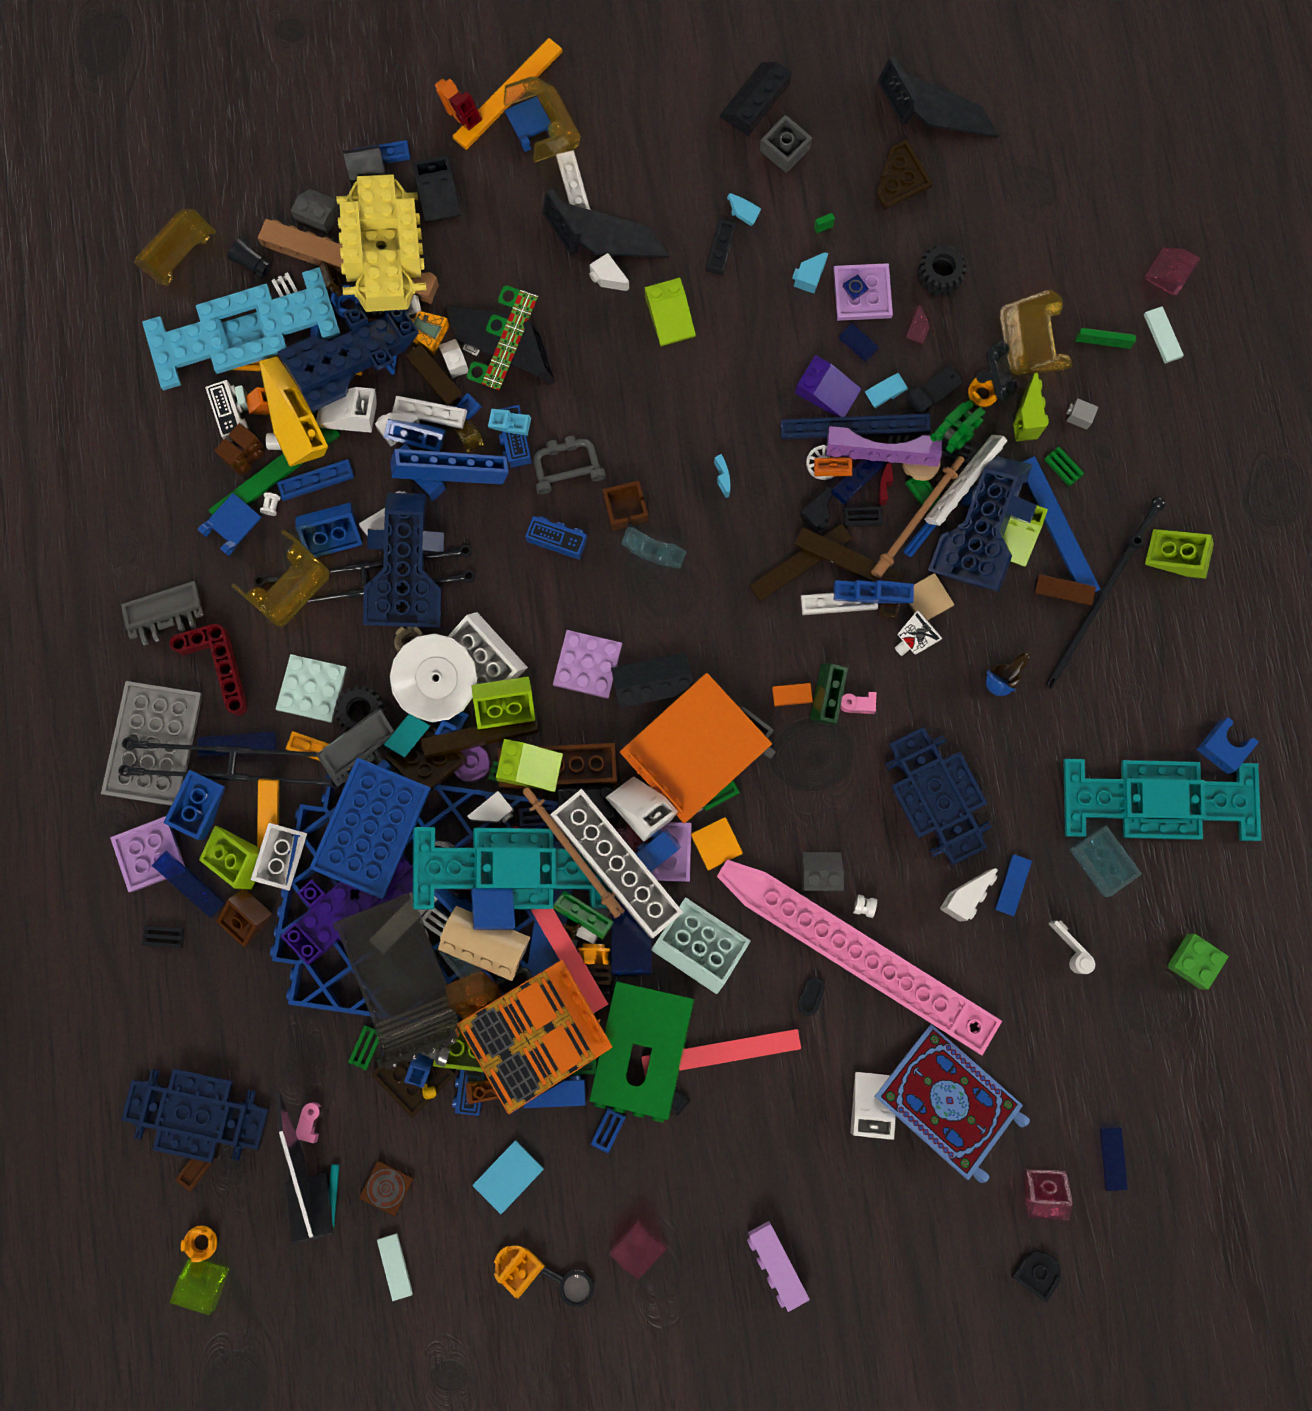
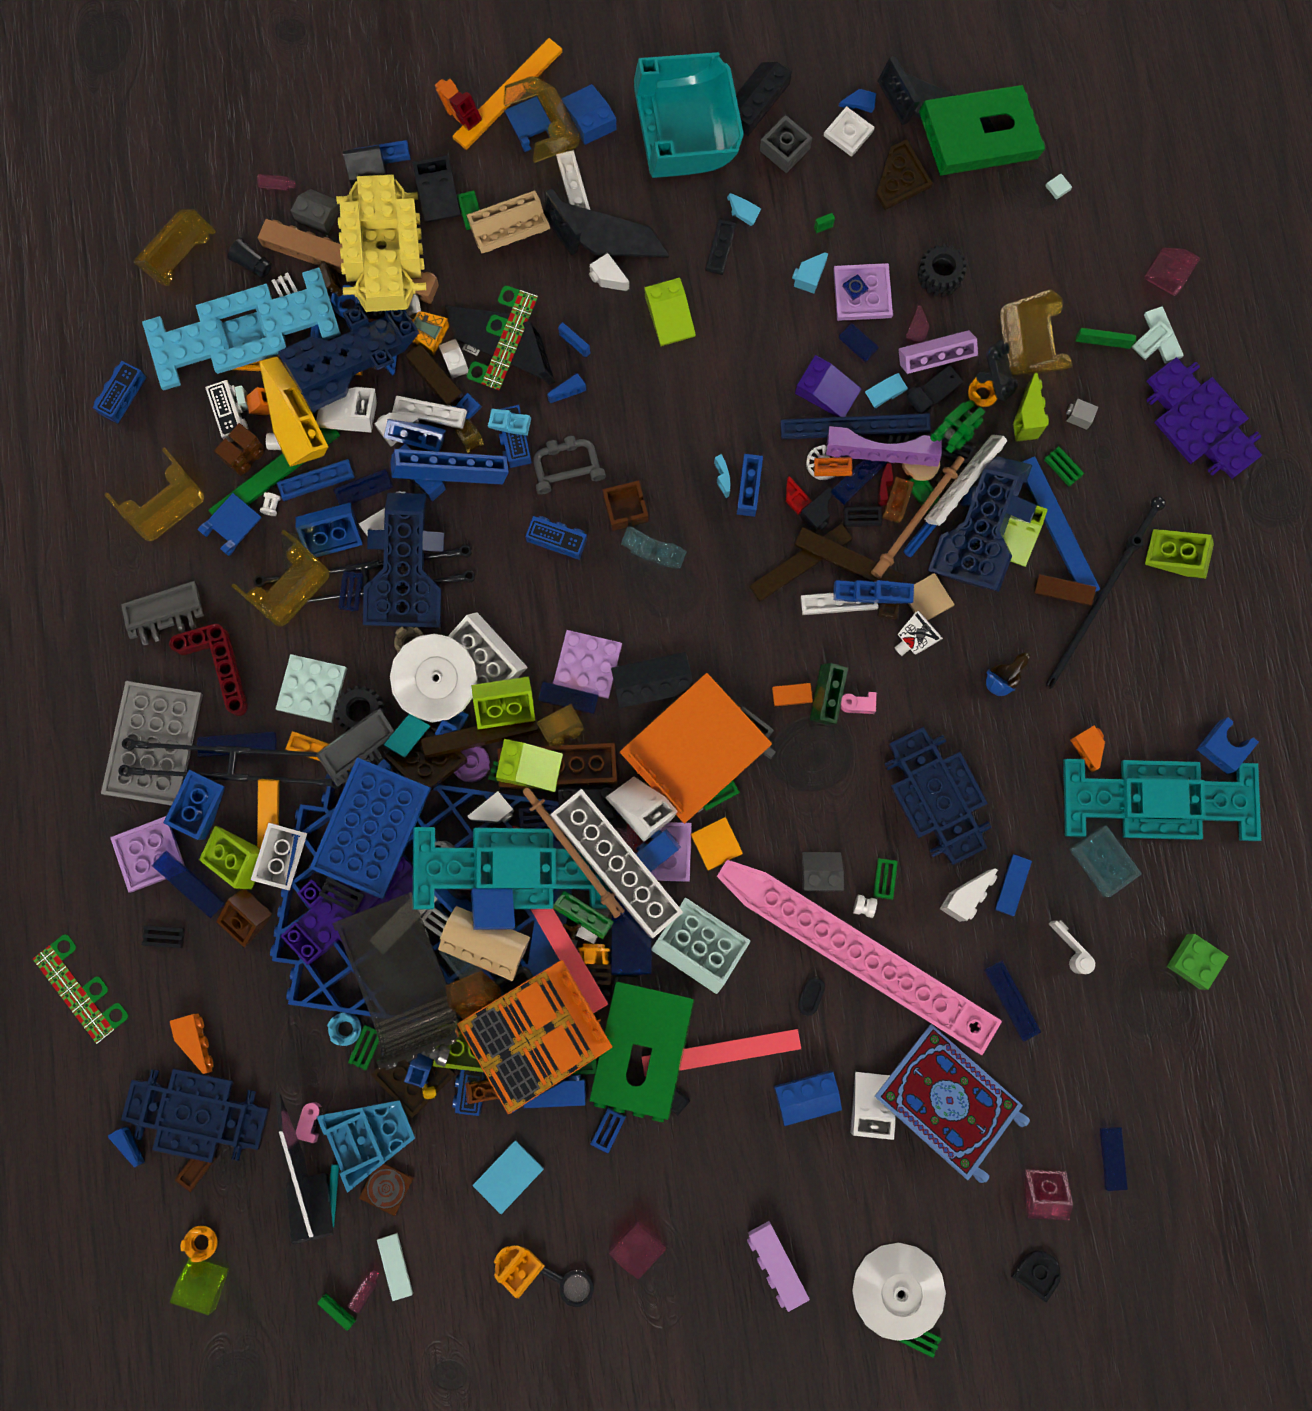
(76, 997): none -> piece
(119, 392): none -> blue brick
(127, 1146): none -> blue slope
(165, 507): none -> clear yellow windscreen
(190, 1038): none -> orange slope
(275, 182): none -> clear pink cylinder
(326, 887): none -> black tile
(333, 1029): none -> medium azure piece
(336, 1312): none -> green tile
(352, 575): none -> clear blue tile
(363, 488): none -> clear blue tile
(363, 1292): none -> clear pink cylinder
(366, 1138): none -> dark azure wedge
(468, 205): none -> green tile
(508, 222): none -> tan brick
(561, 726): none -> clear yellow brick
(565, 696): none -> clear blue plate
(570, 387): none -> blue slope
(574, 340): none -> blue tile
(590, 114): none -> blue slope
(687, 113): none -> teal slope
(749, 485): none -> blue brick
(796, 497): none -> red tile
(808, 1098): none -> blue slope
(849, 131): none -> white plate
(860, 99): none -> blue slope
(877, 1287): none -> white dish
(884, 882): none -> green tile
(898, 500): none -> clear orange brick
(934, 1345): none -> green tile
(938, 352): none -> lavender brick
(959, 138): none -> green panel
(1012, 1001): none -> clear blue plate
(1058, 186): none -> light aqua tile
(1090, 747): none -> orange slope
(1152, 339): none -> light aqua tile
(1202, 419): none -> dark purple piece

